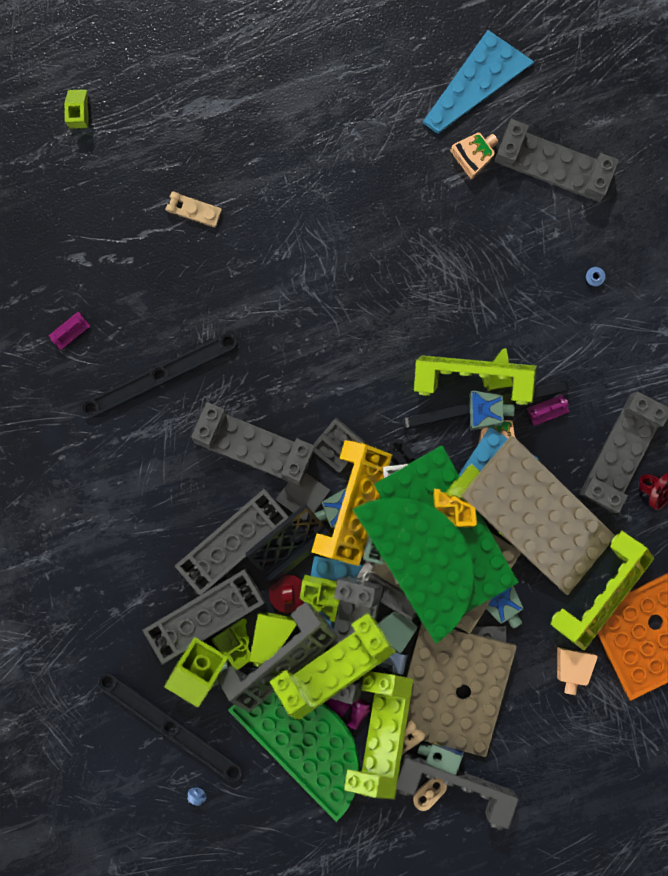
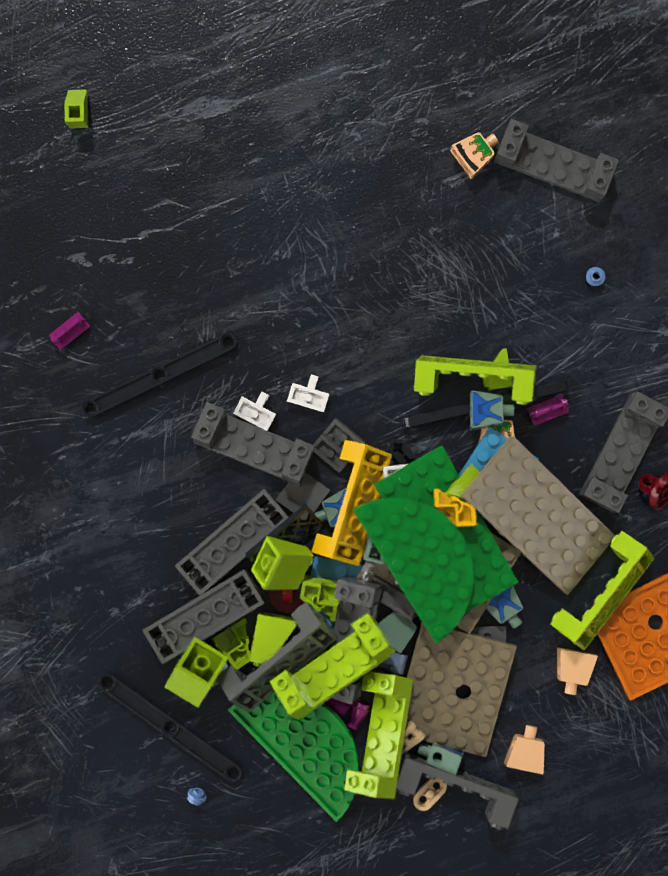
(194, 209): tan plate -> none
(255, 412): none -> white plate
(281, 564): none -> lime slope
(308, 395): none -> white plate
(482, 74): dark azure wing -> none
(526, 752): none -> light nougat torso

